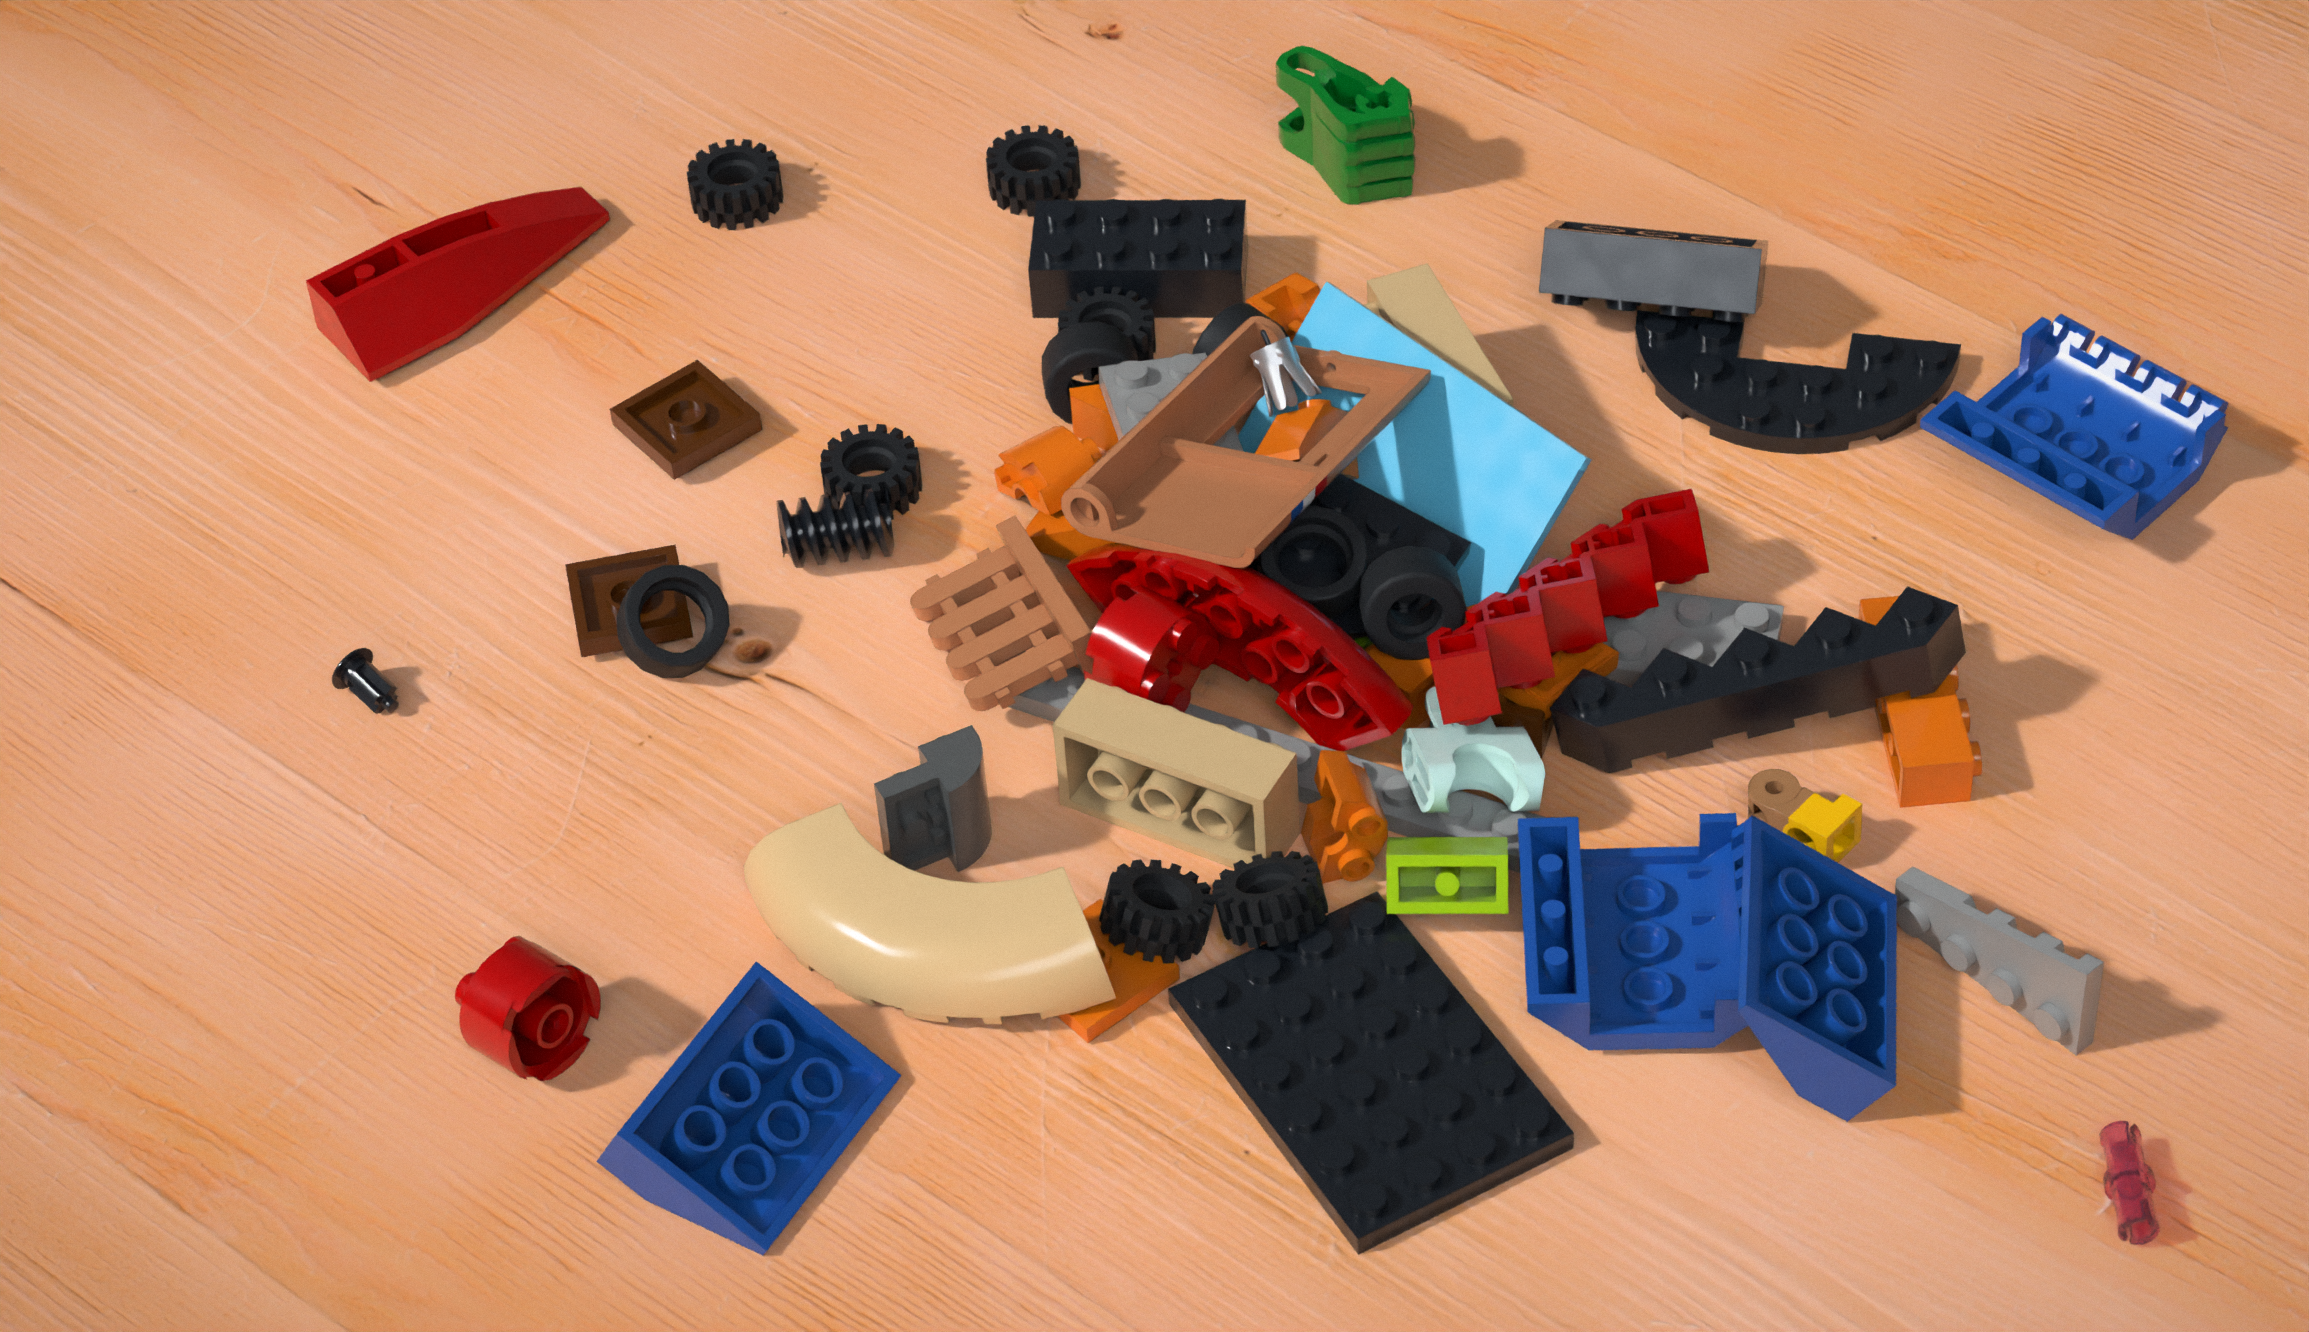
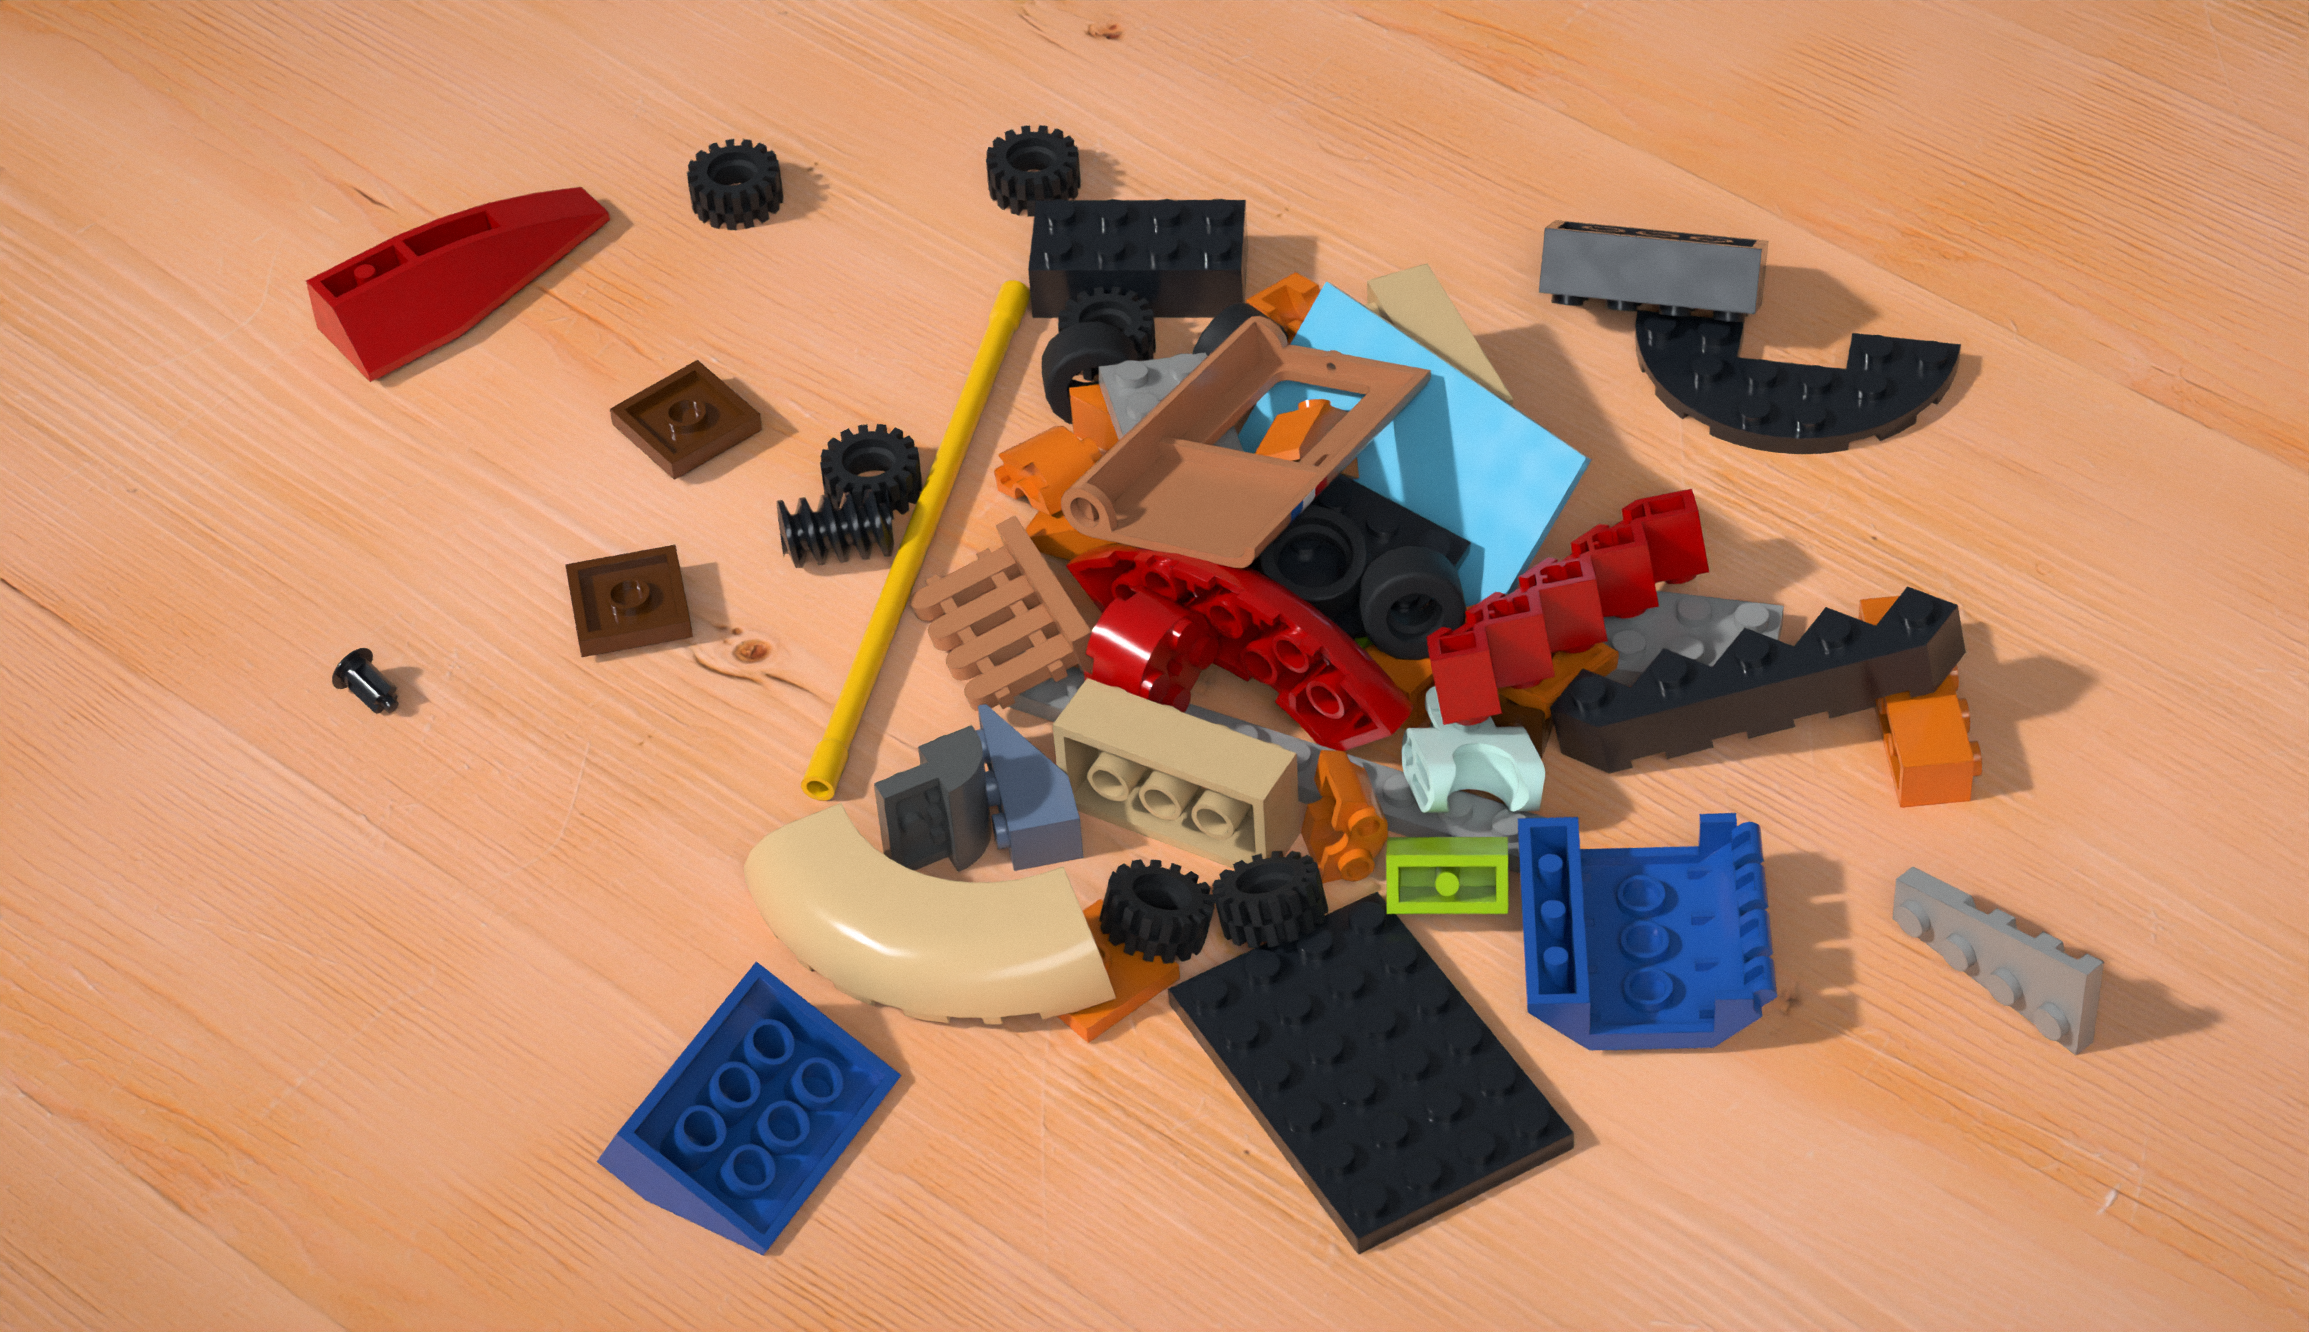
(527, 1009): red brick -> none
(689, 583): black tyre -> none
(832, 751): none -> yellow piece
(1032, 795): none -> sand blue slope
(1275, 364): flat silver piece -> none
(1348, 126): green piece -> none
(1805, 815): leg -> none
(1818, 971): blue slope -> none
(2088, 428): blue slope -> none
(2129, 1183): clear pink pin -> none

